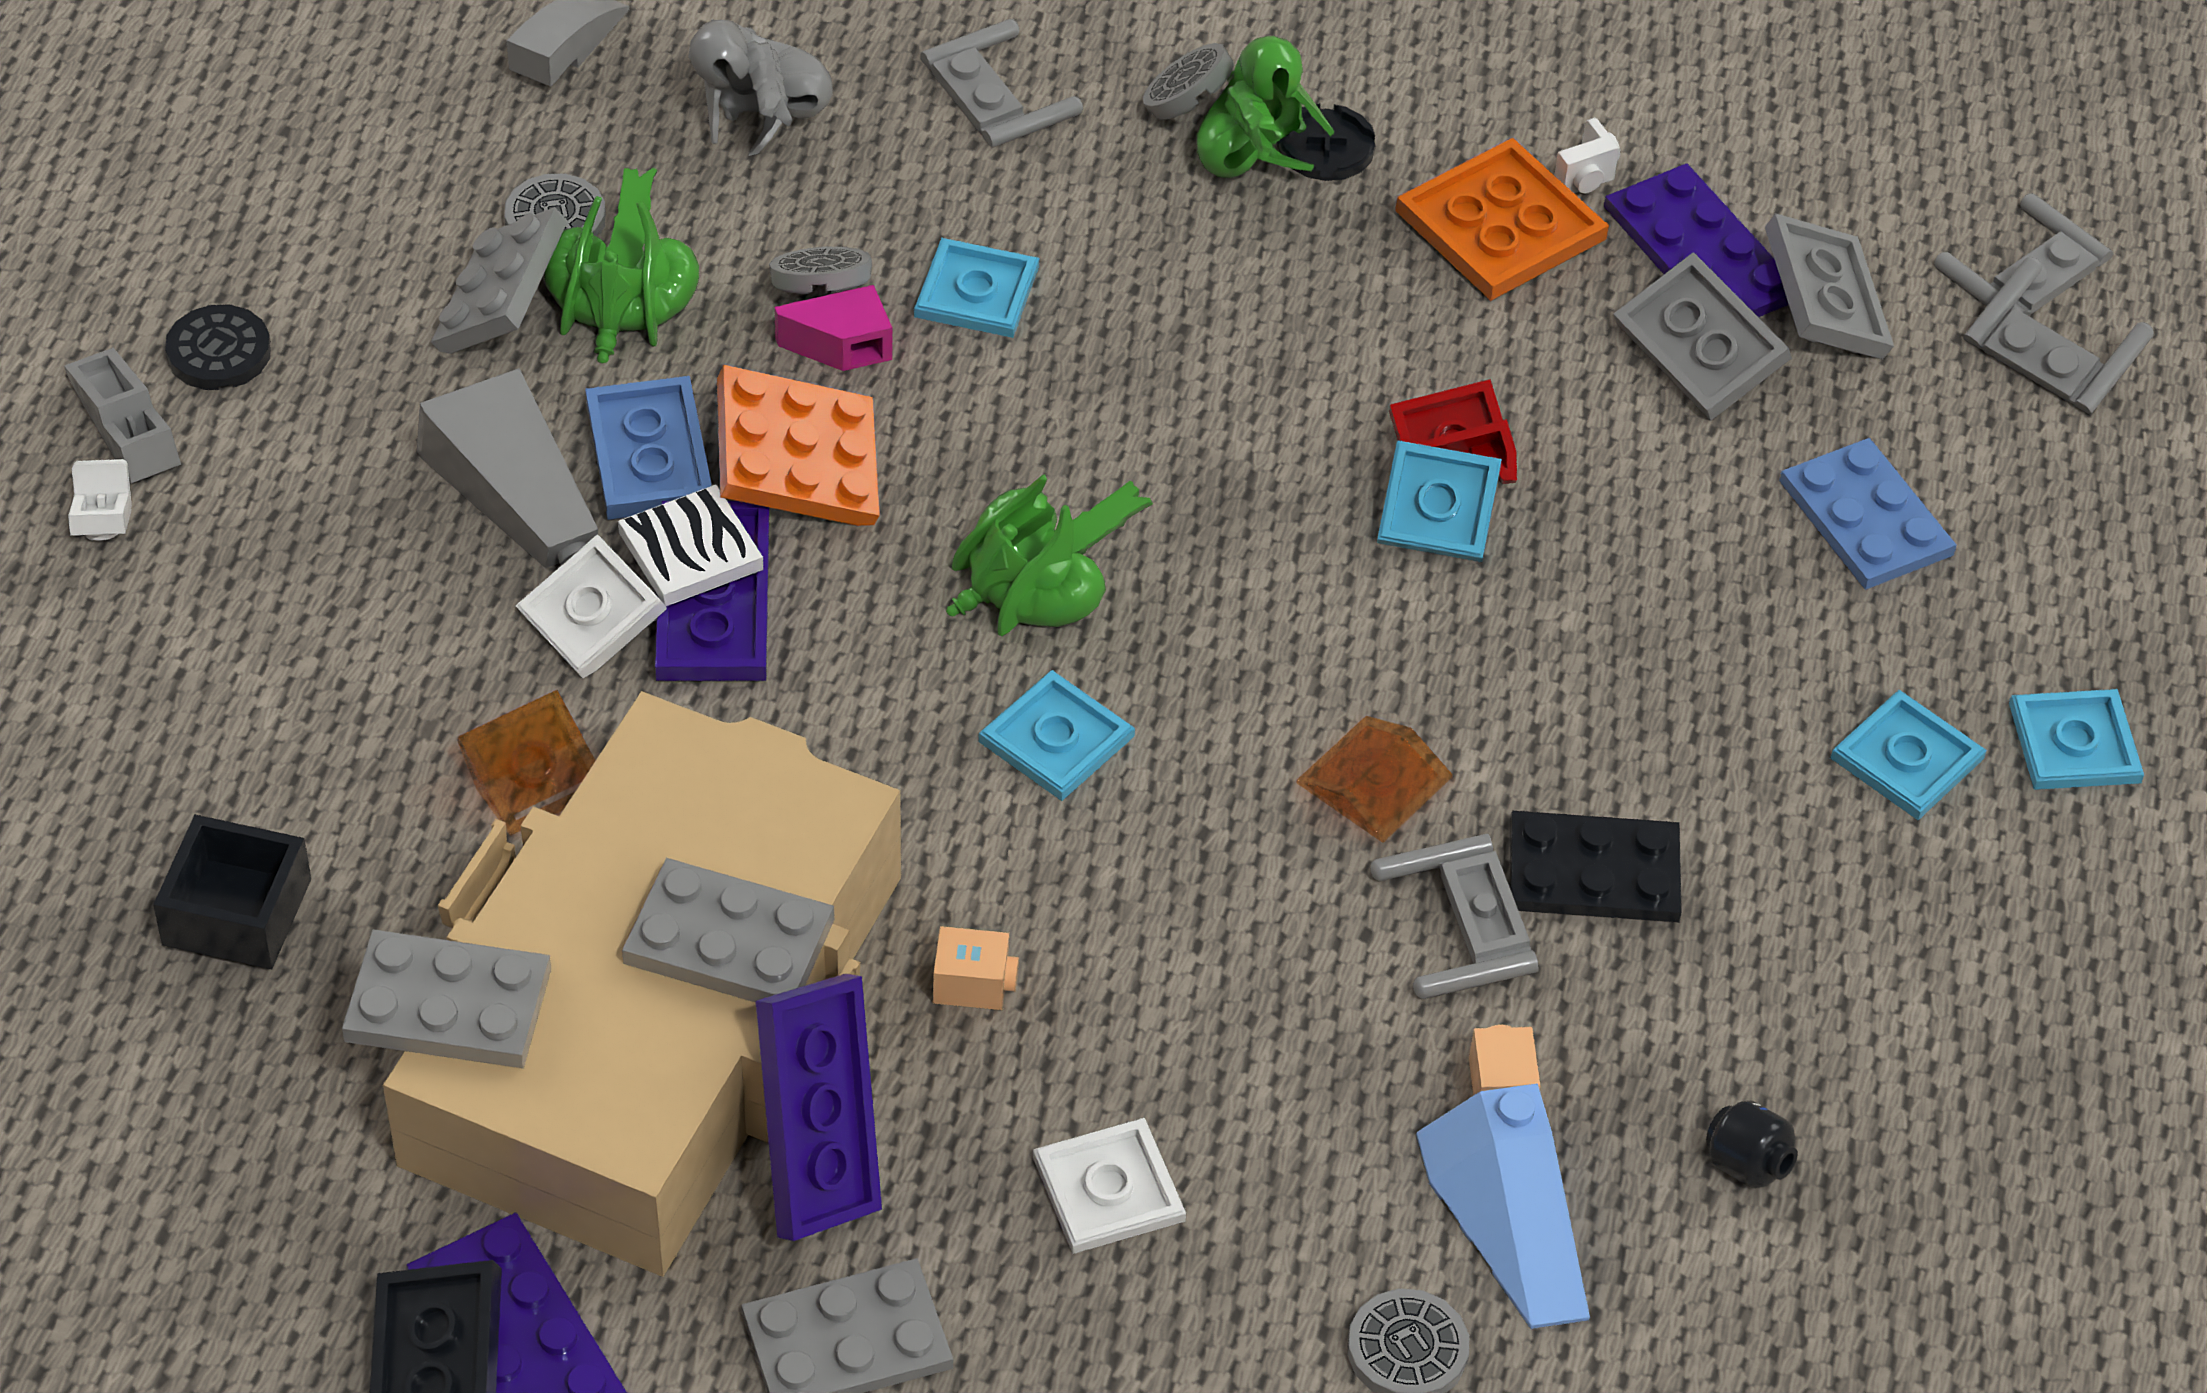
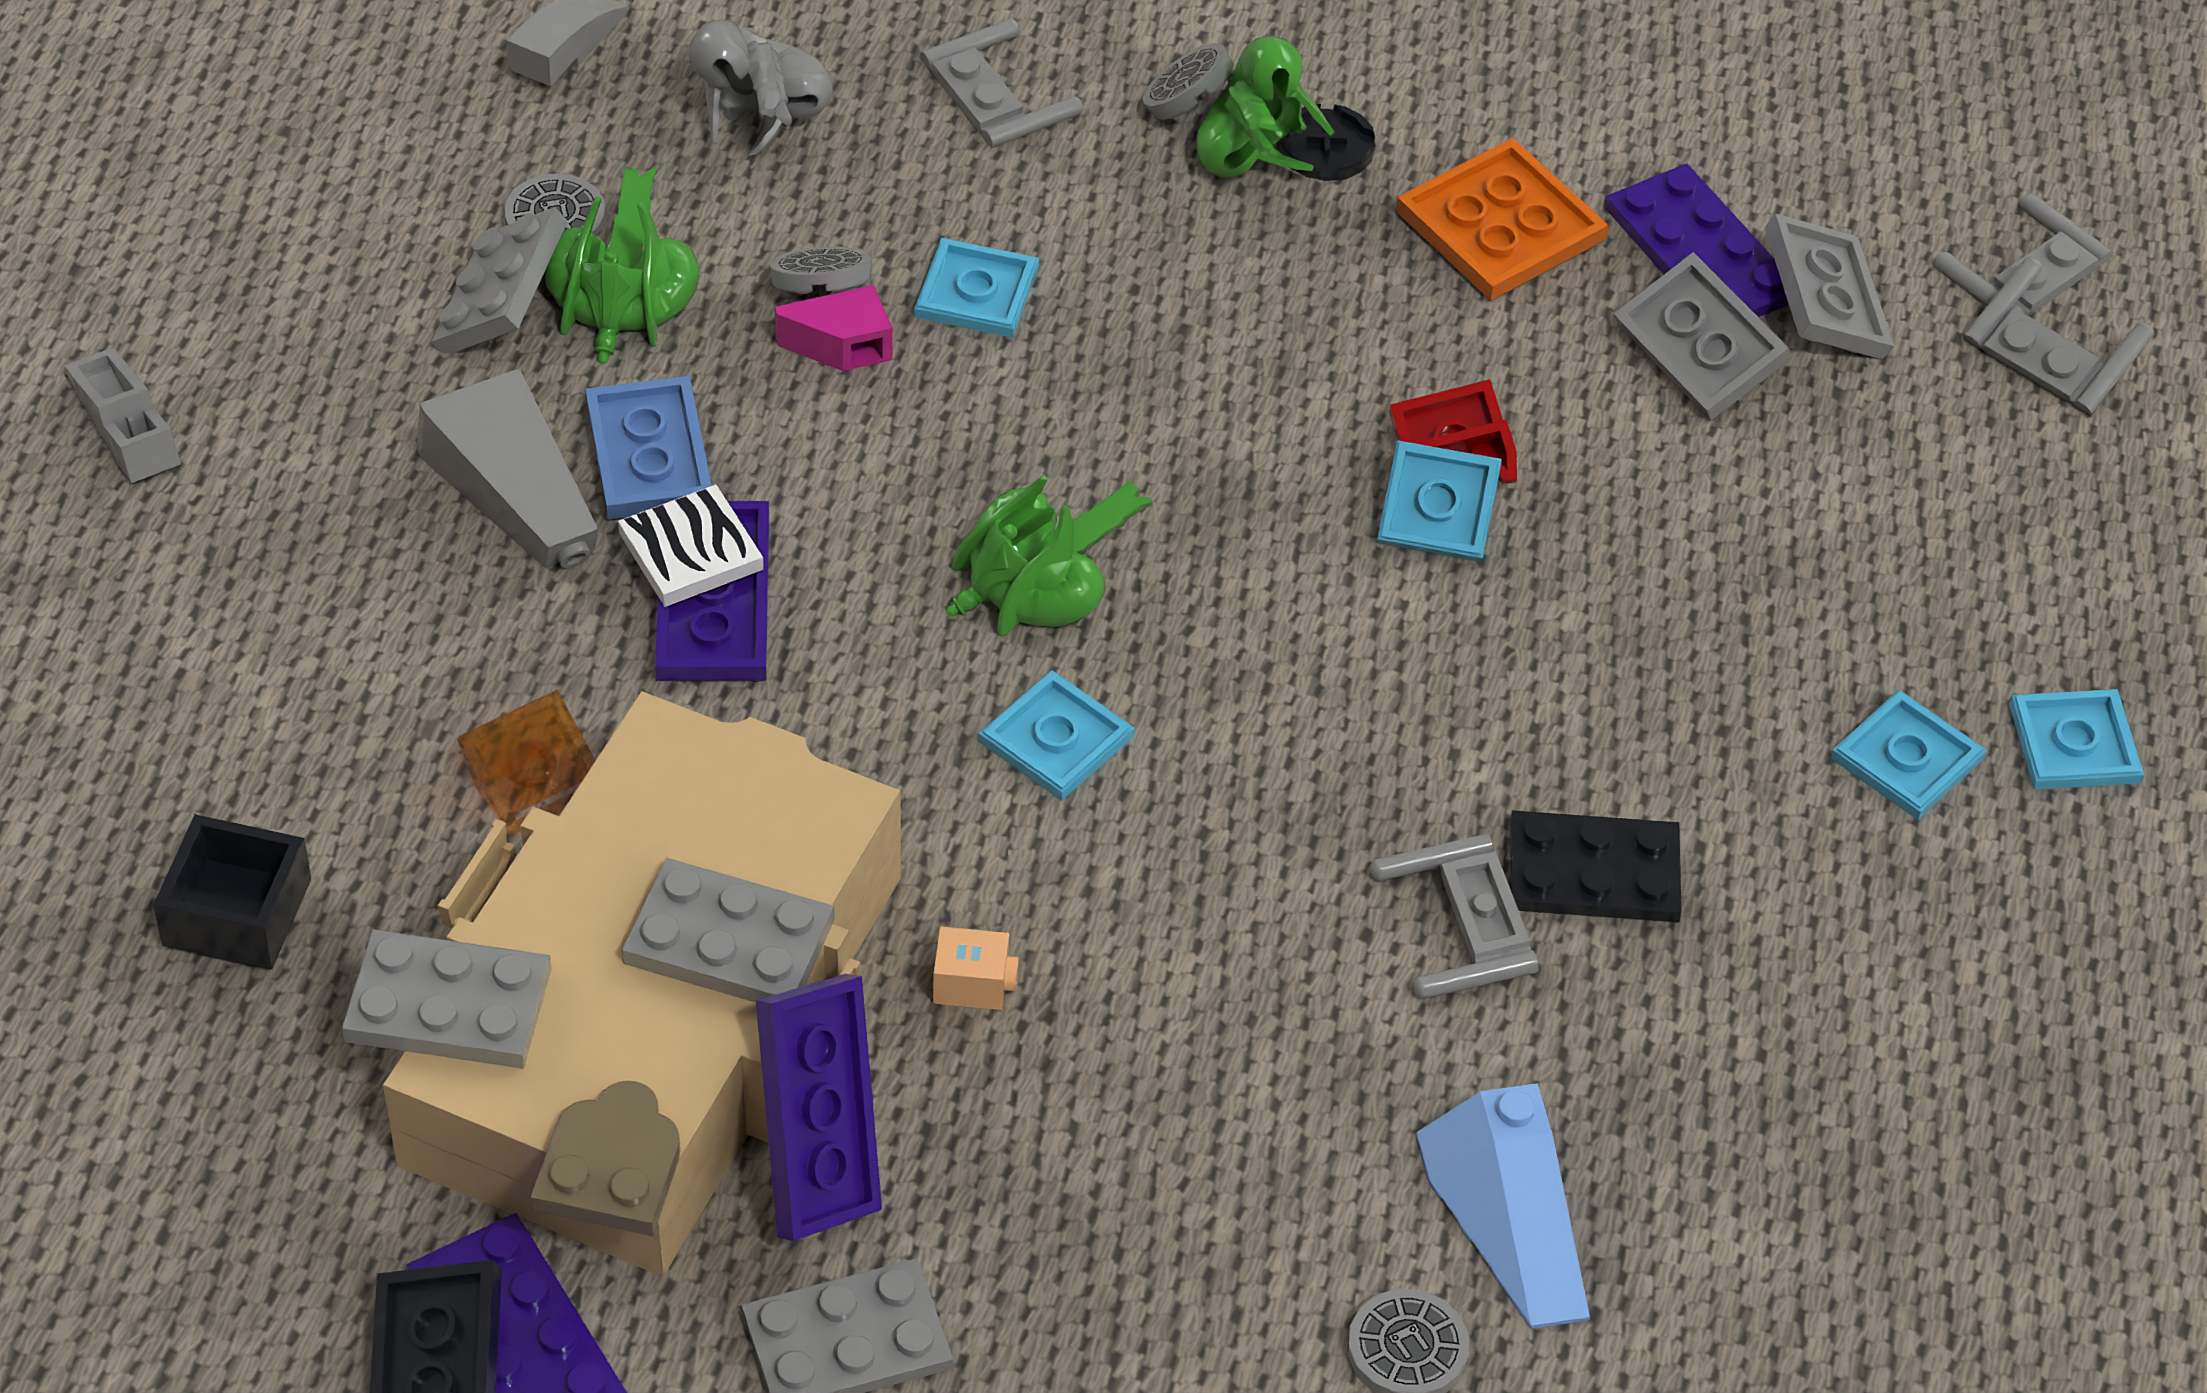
(100, 499): white bracket -> none
(218, 347): black tile -> none
(591, 607): white tile -> none
(610, 1161): none -> dark tan plate
(797, 447): orange plate -> none
(1109, 1185): white tile -> none
(1377, 776): clear orange slope -> none
(1502, 1058): light nougat brick -> none
(1590, 163): white bracket -> none
(1752, 1144): black head -> none
(1867, 513): medium blue plate -> none

